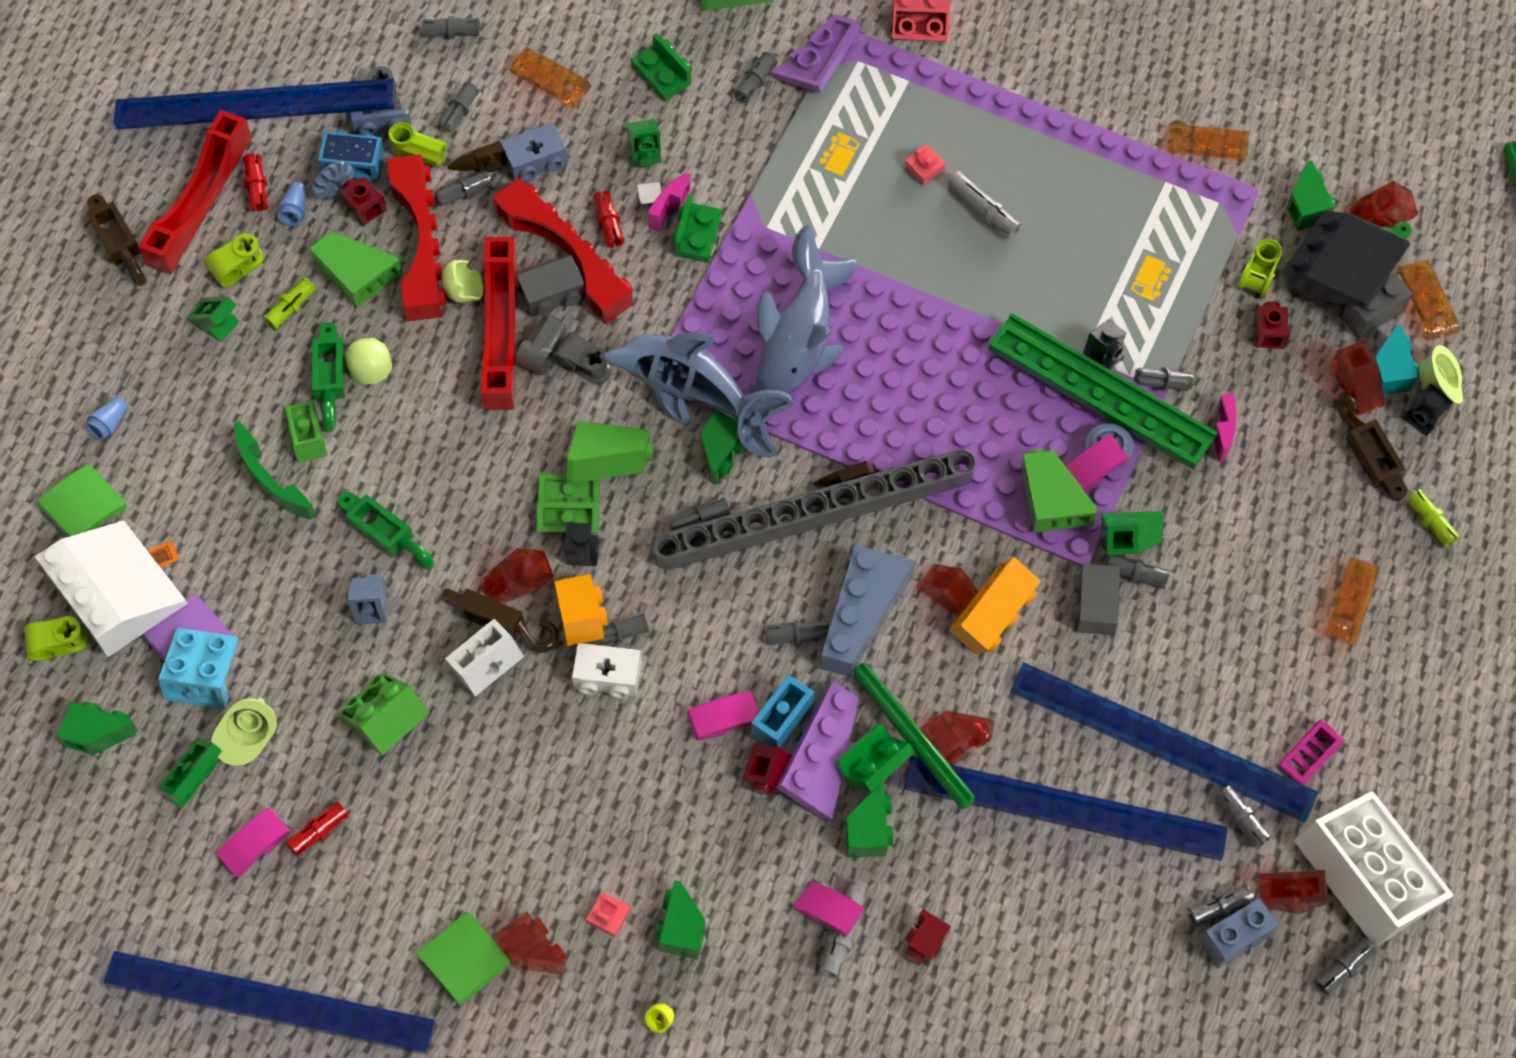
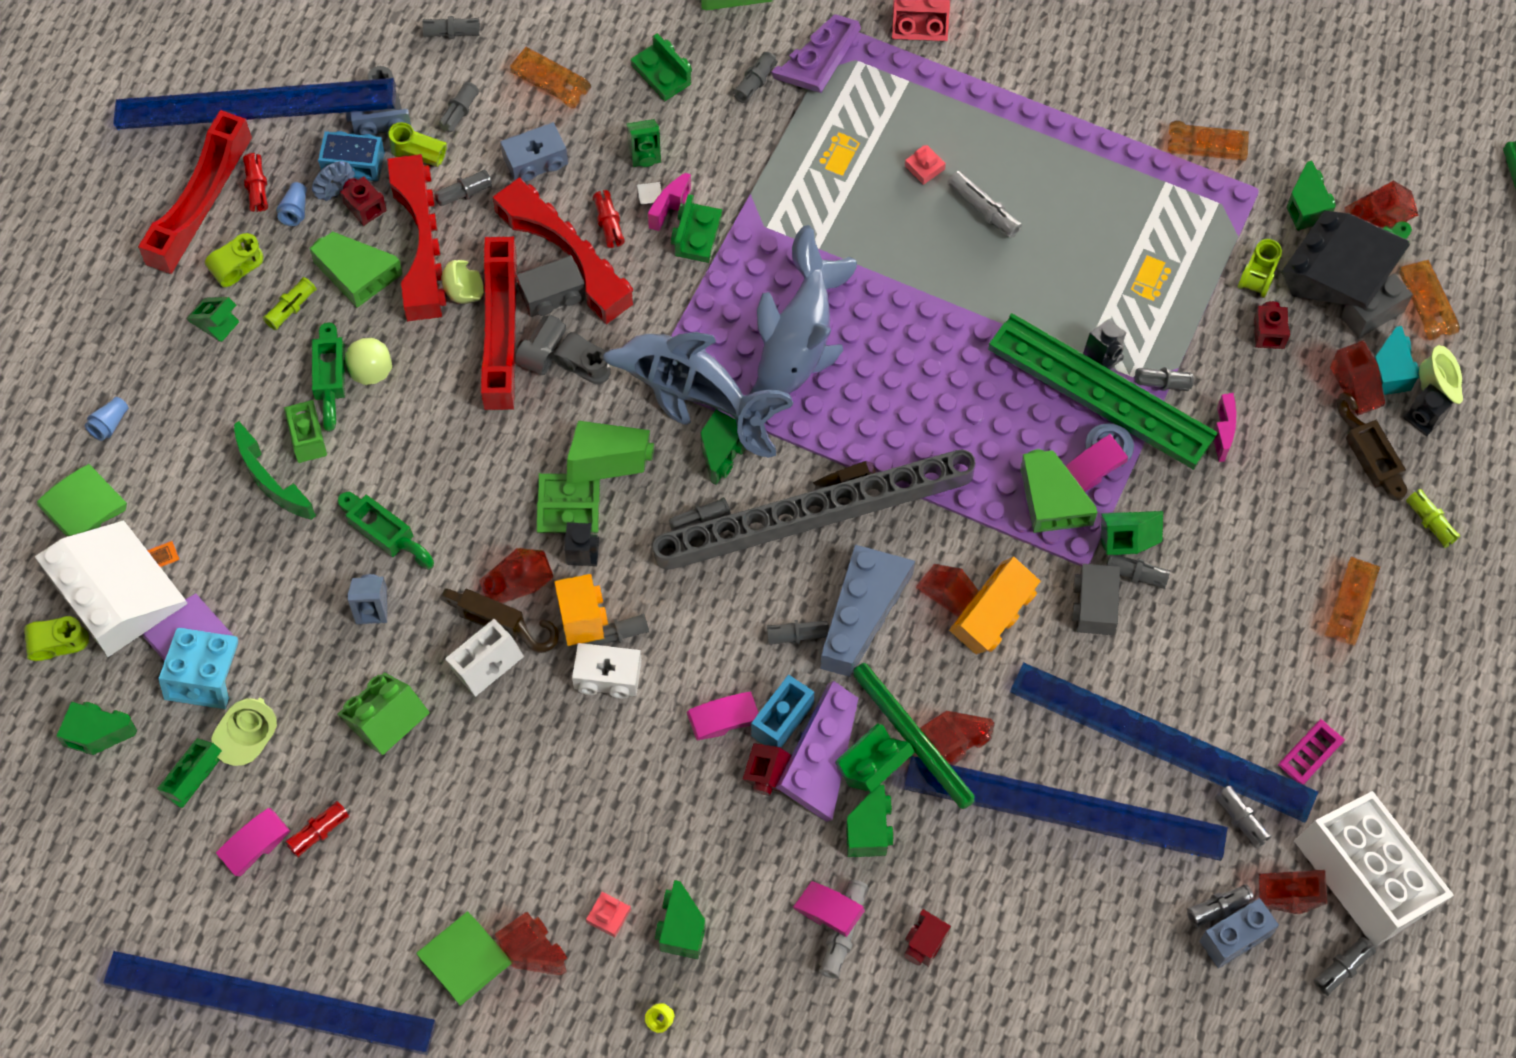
(117, 240): dark brown piece -> none
(487, 157): dark brown plate -> none

